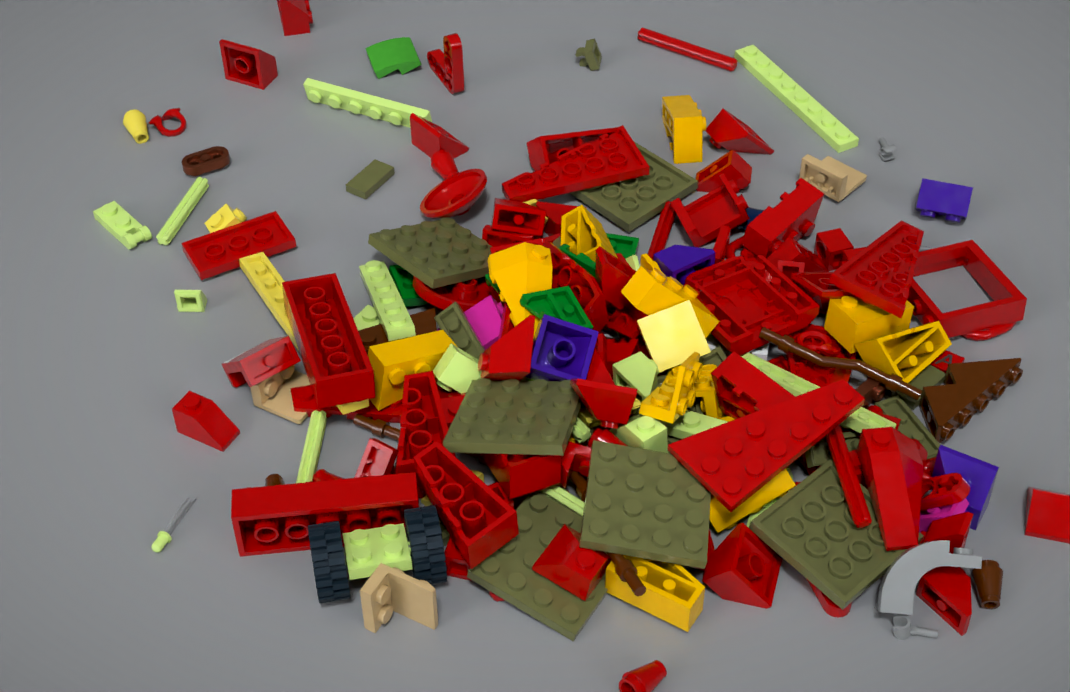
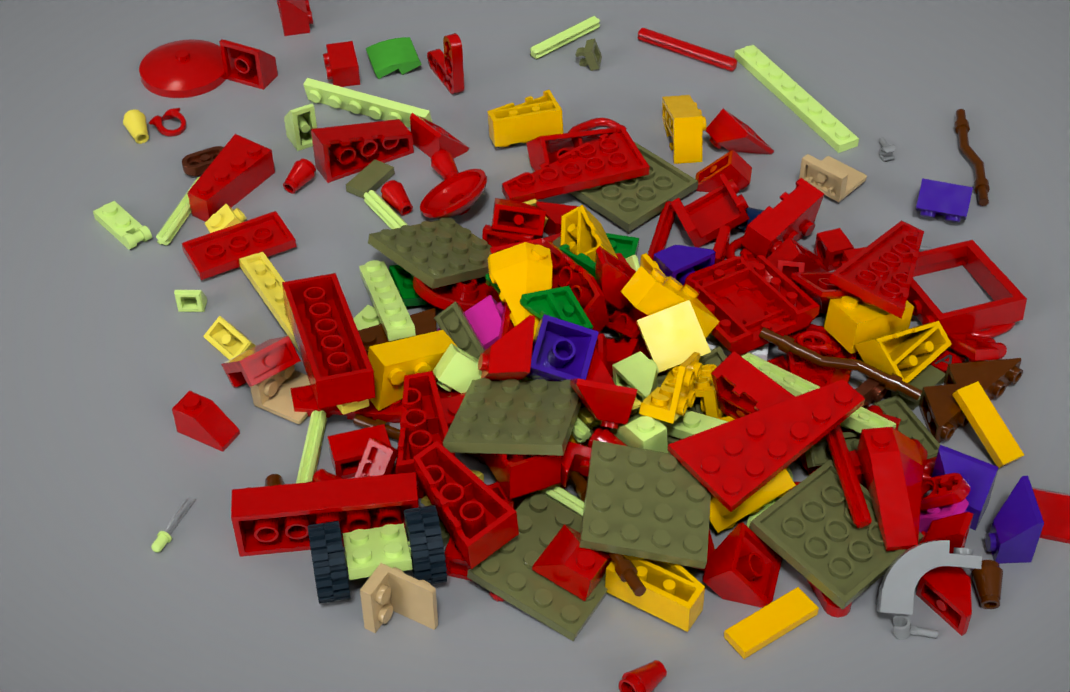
(183, 69): none -> red dish
(227, 338): none -> light yellow slope
(230, 176): none -> red wedge
(299, 125): none -> yellowish green slope
(300, 174): none -> red cone
(342, 64): none -> red brick
(348, 448): none -> red brick
(351, 148): none -> red wedge
(383, 210): none -> yellowish green axle
(396, 196): none -> red cone
(525, 121): none -> yellow wedge
(564, 37): none -> yellowish green axle
(596, 122): none -> red animal
(771, 622): none -> yellow tile
(976, 347): none -> red hinge
(981, 184): none -> reddish brown bar
(988, 424): none -> yellow tile
(1016, 526): none -> dark purple slope

